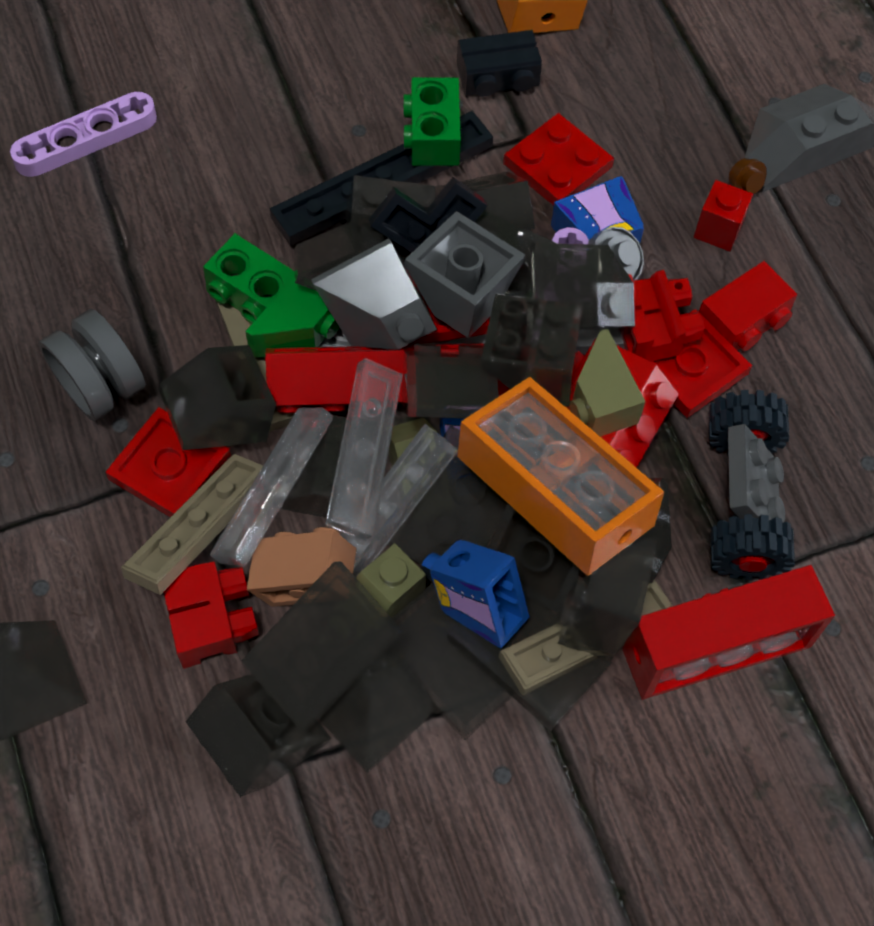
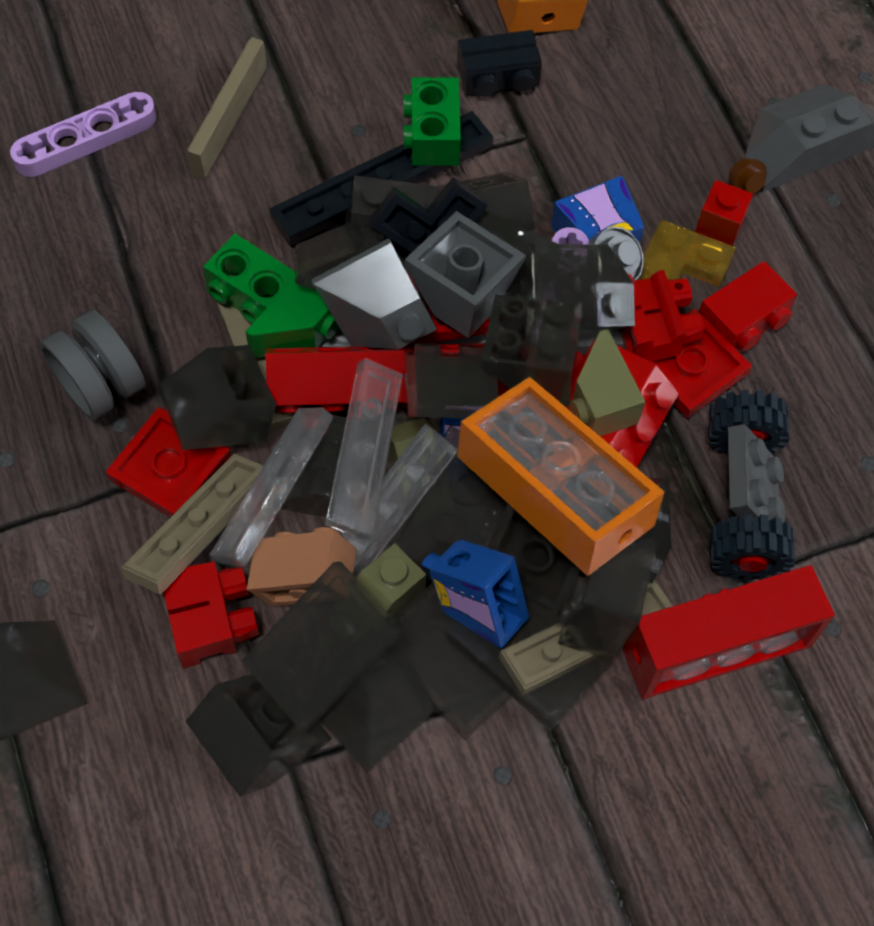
(227, 109): none -> dark tan tile
(558, 159): red plate -> none
(686, 252): none -> clear yellow plate

